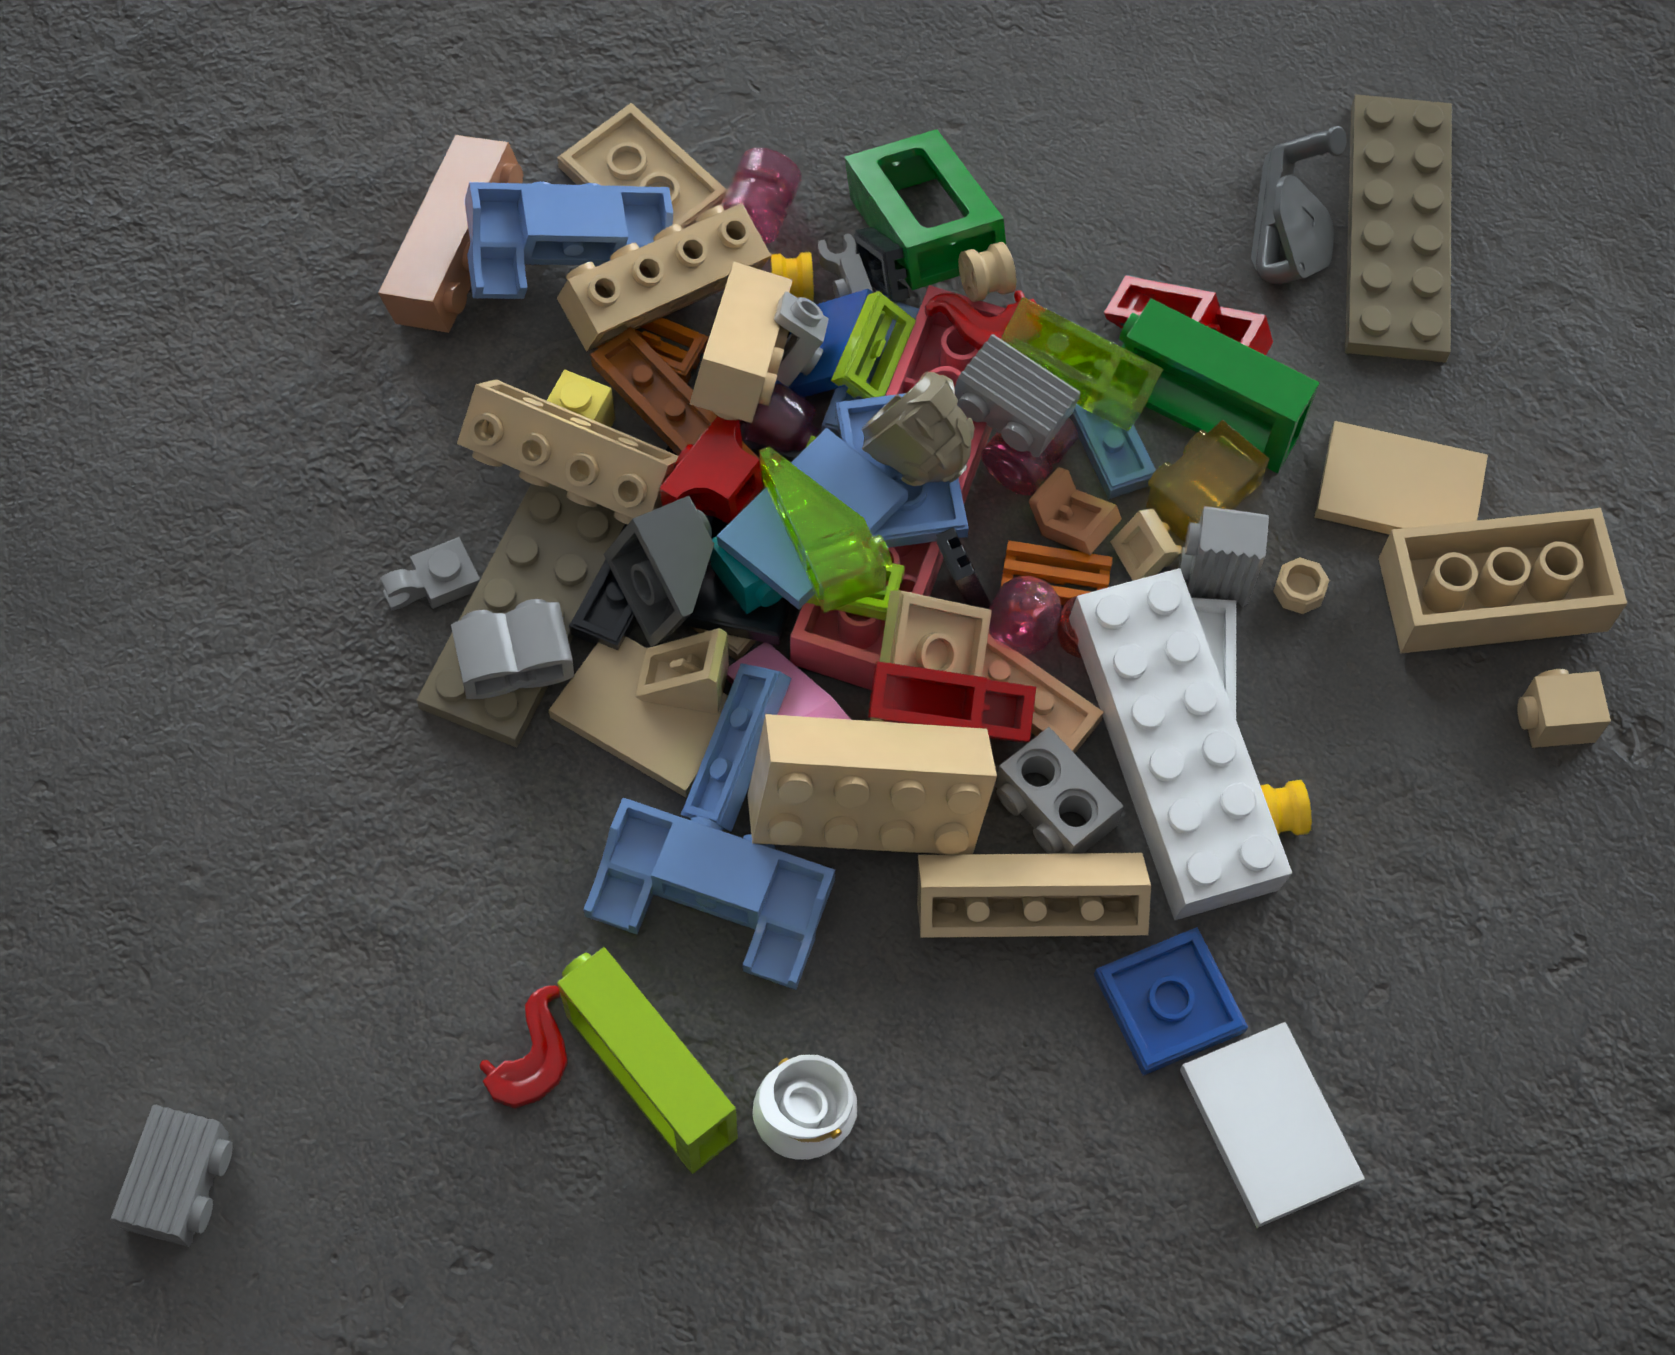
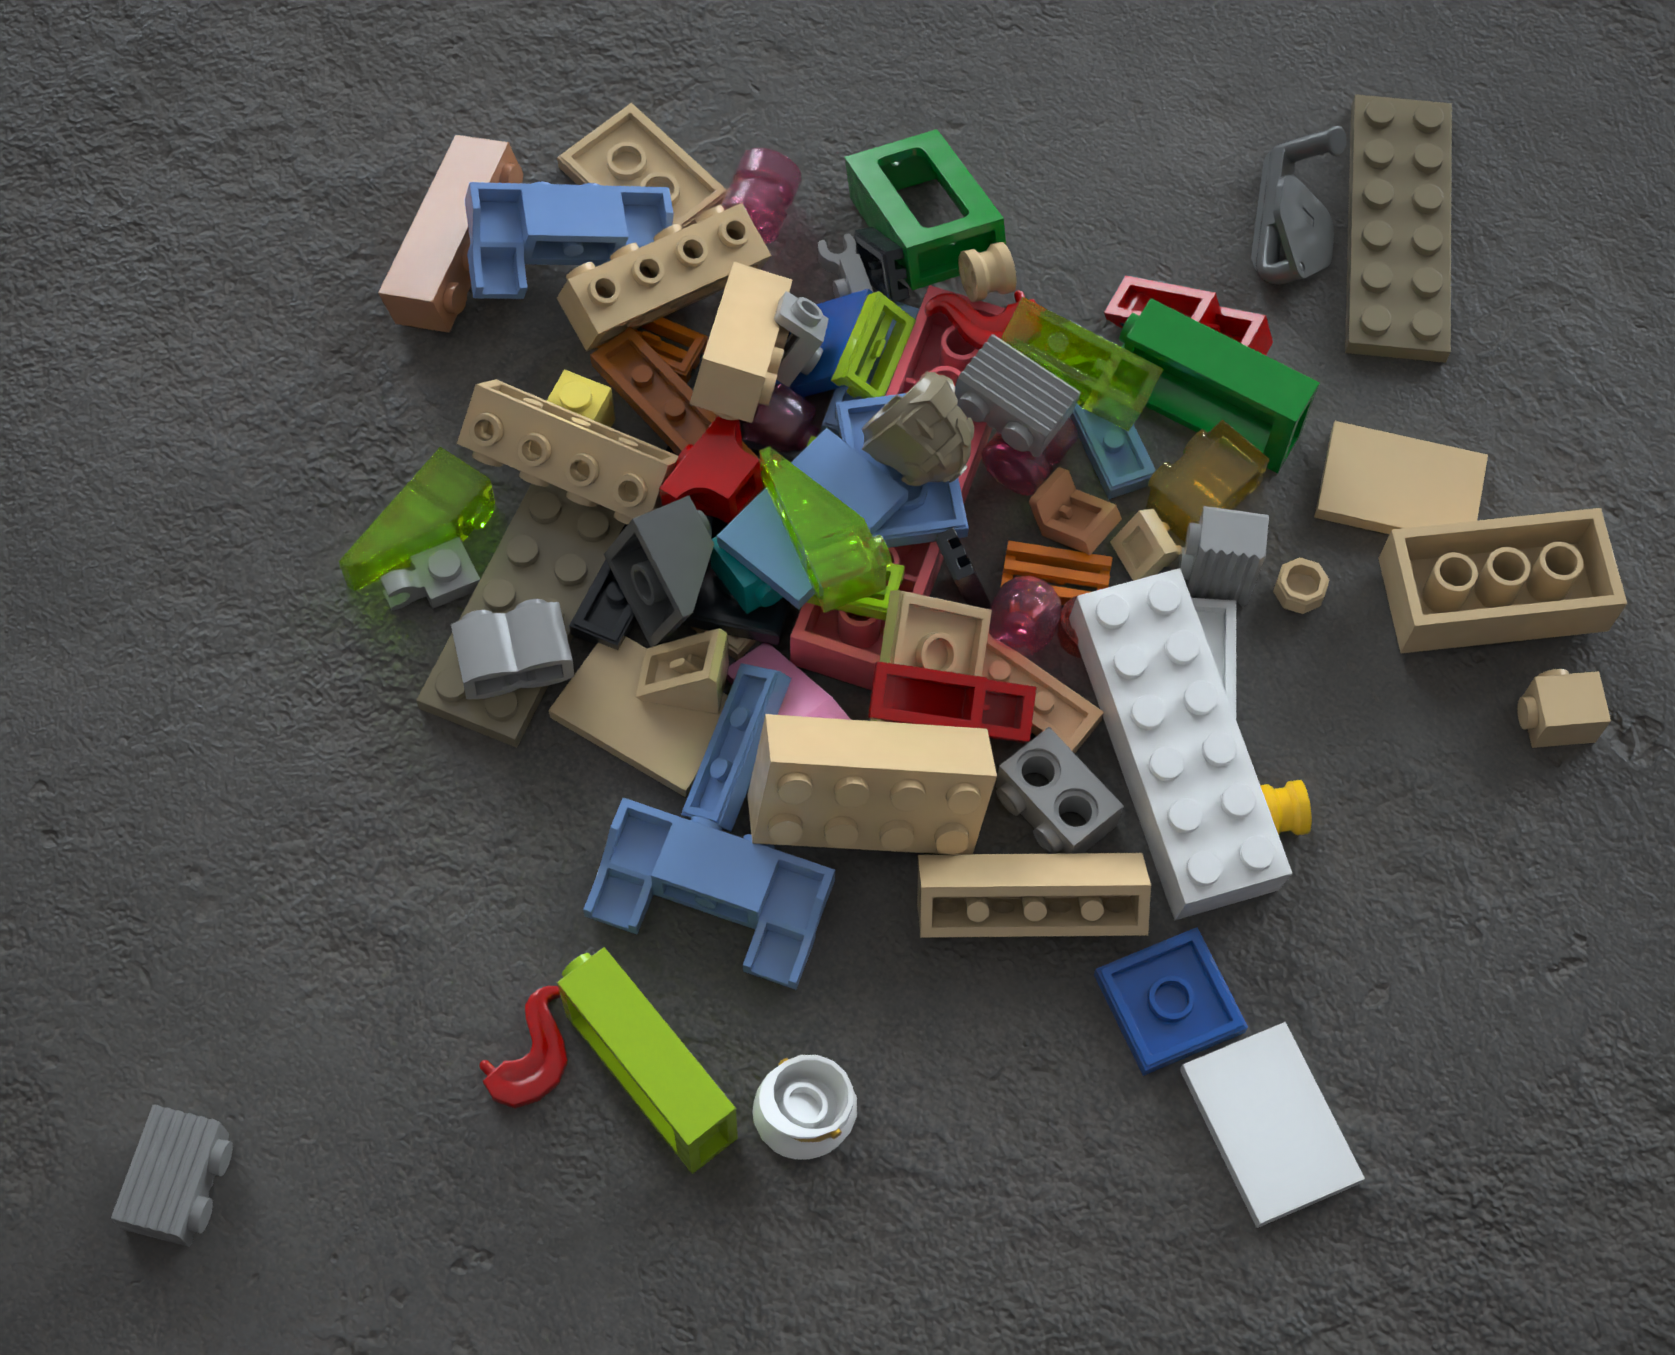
(434, 507): none -> clear neon green slope
(797, 269): yellow wheel -> none

